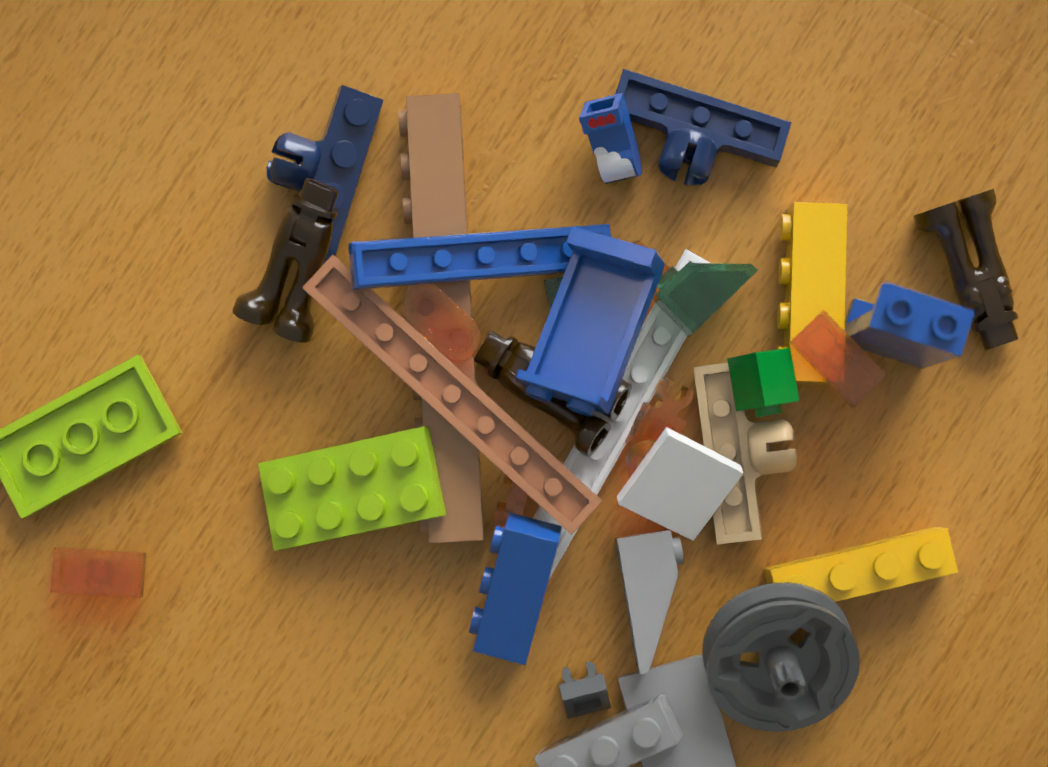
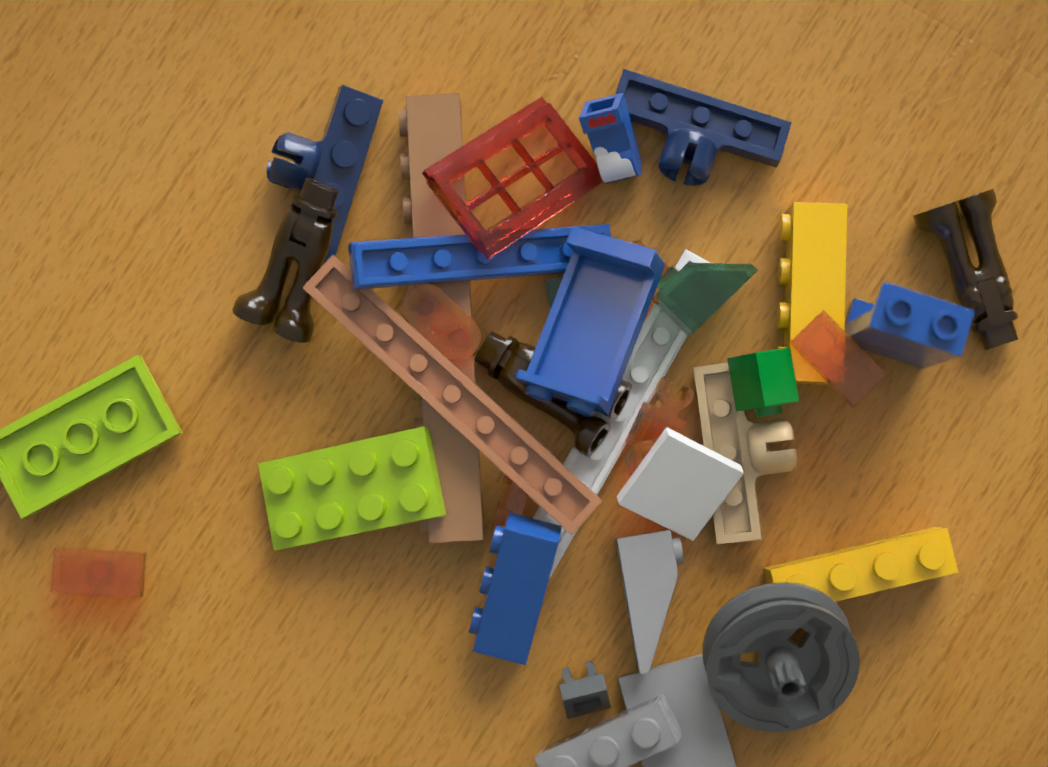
(493, 141): none -> clear red piece

